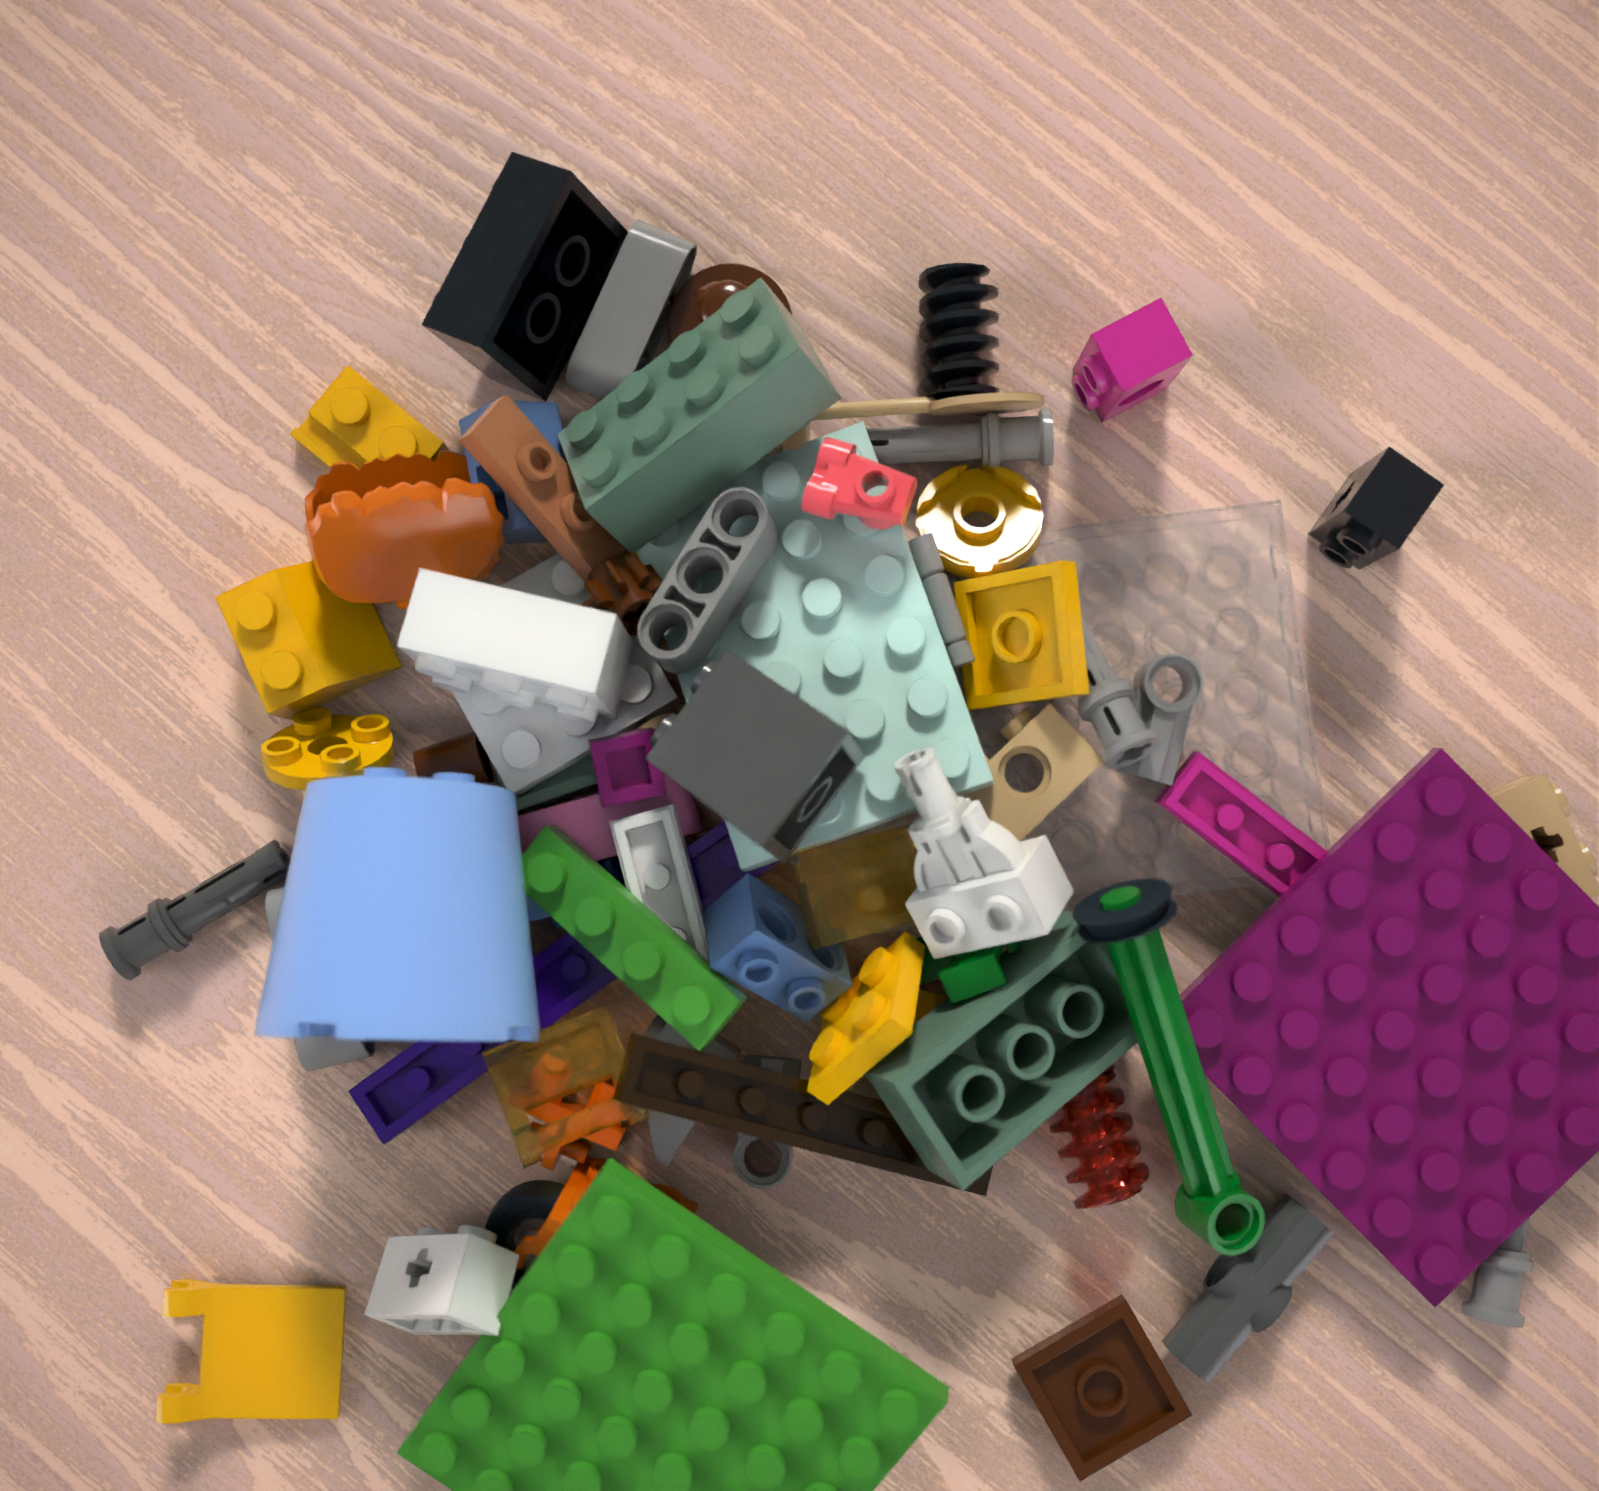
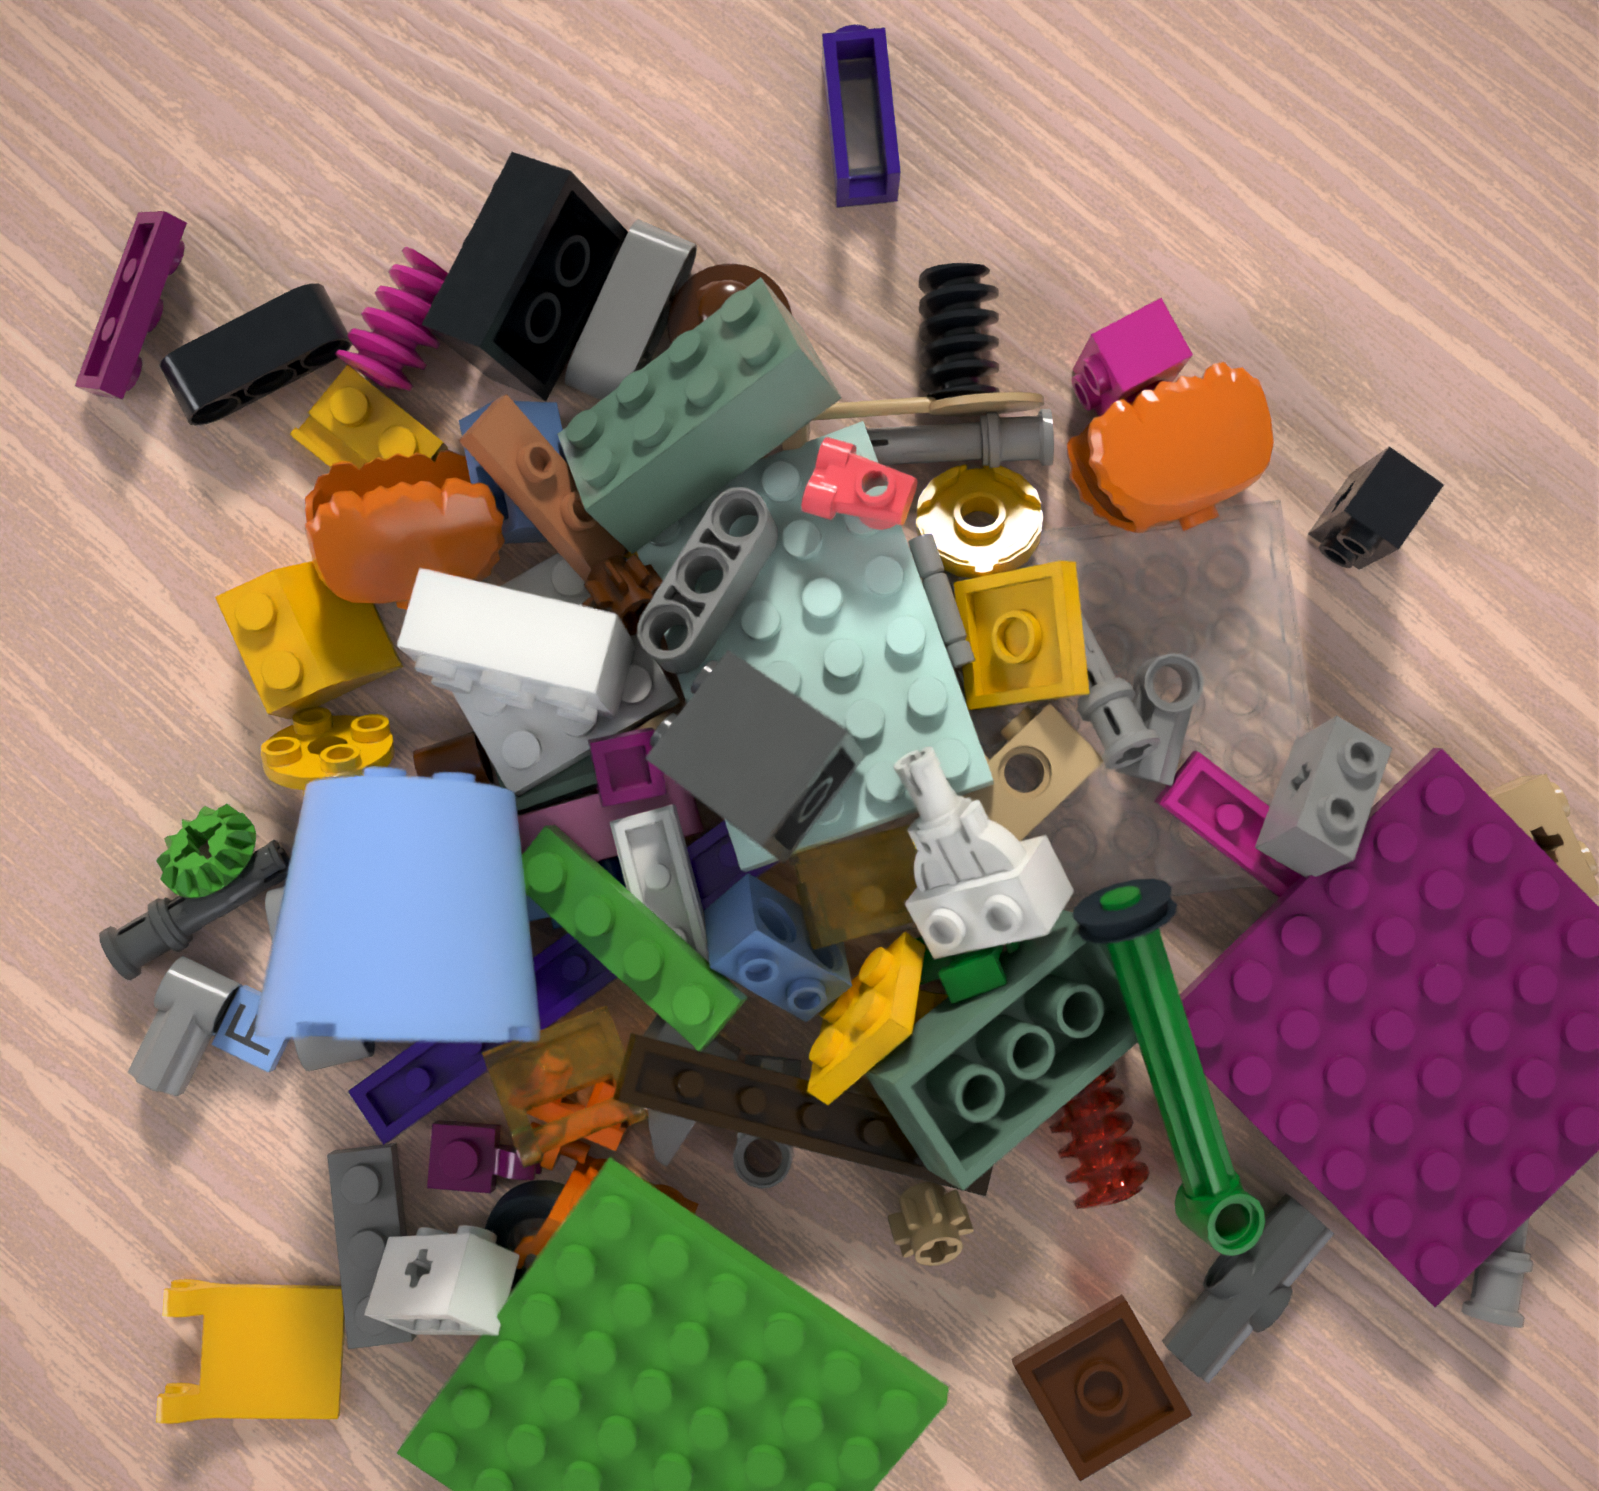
(132, 305): none -> magenta plate
(189, 1012): none -> light grey piece
(230, 843): none -> bright green gear
(238, 1033): none -> light blue tile
(255, 354): none -> black beam
(366, 1213): none -> light grey plate
(399, 328): none -> dark pink piece
(471, 1157): none -> magenta plate
(861, 116): none -> dark purple window
(930, 1224): none -> tan gear
(1174, 450): none -> orange animal
(1324, 798): none -> light grey brick

